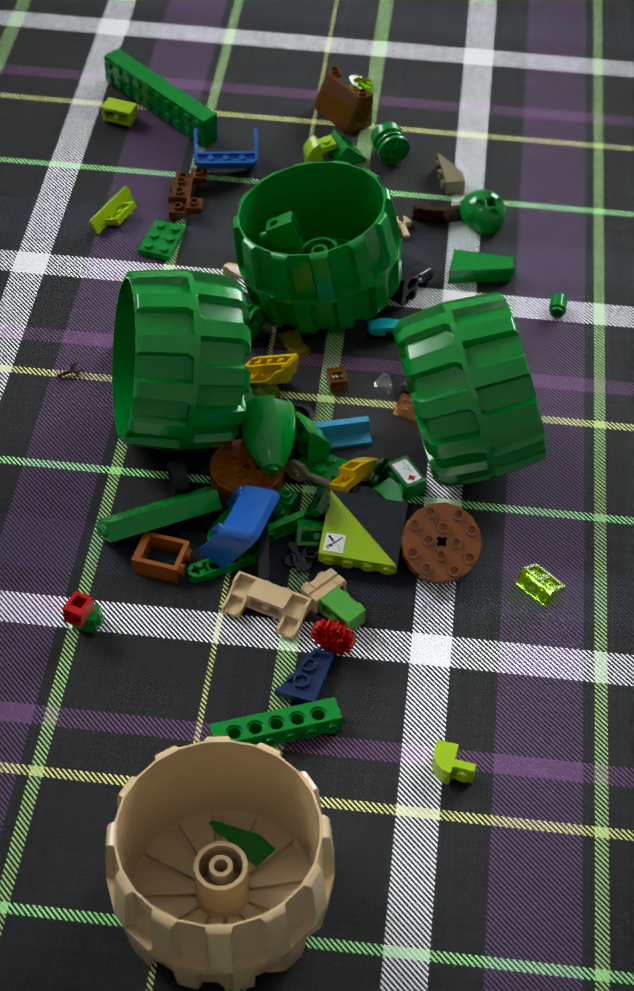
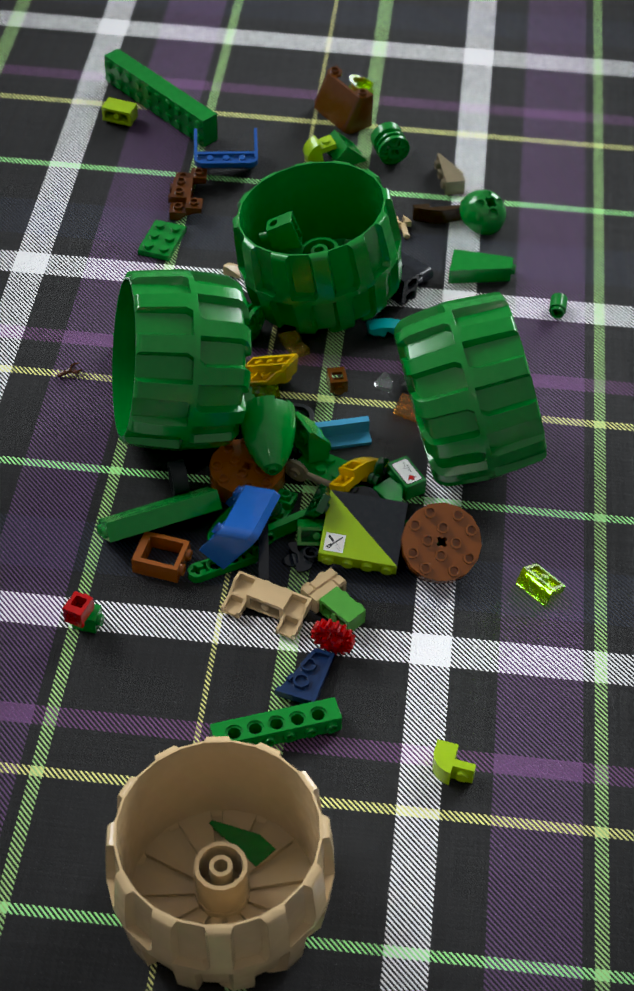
(114, 211): lime bracket -> none

